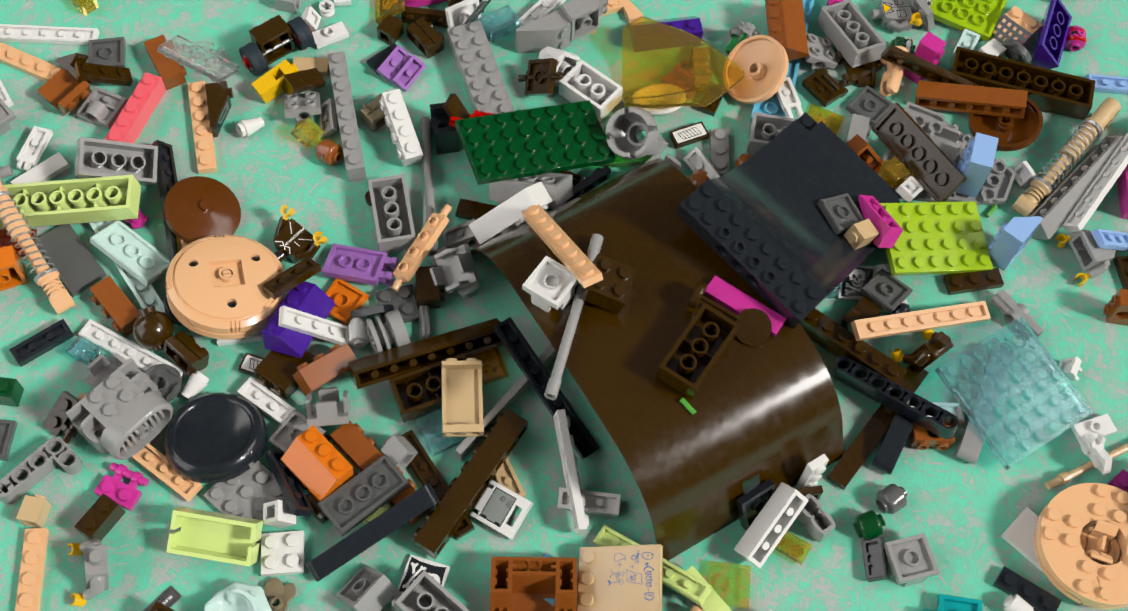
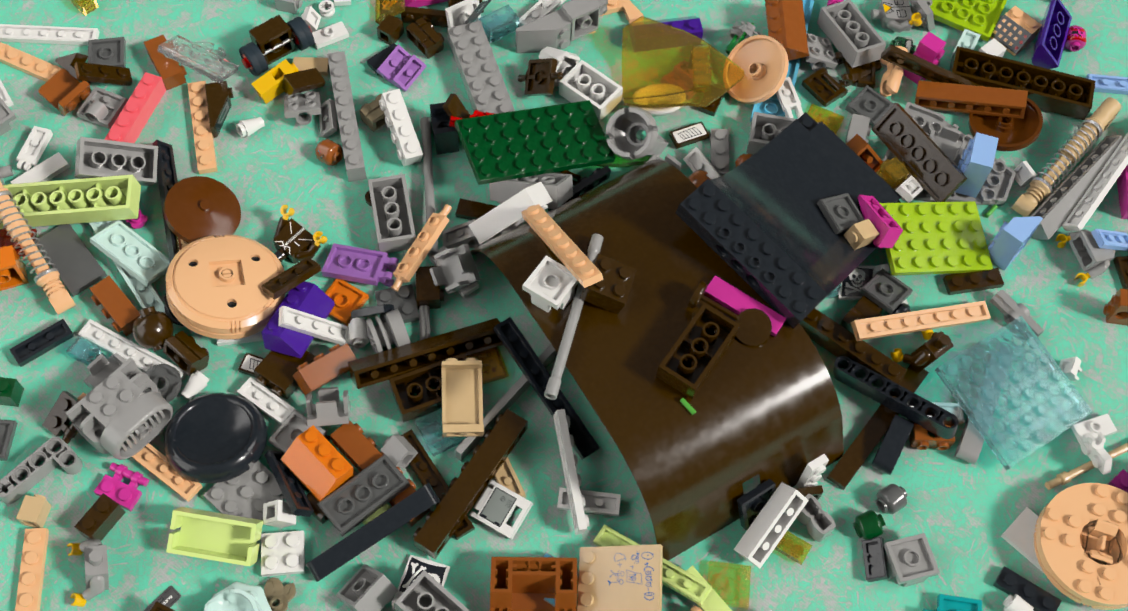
(307, 132): clear yellow brick -> none
(1016, 51): dark grey tile -> none

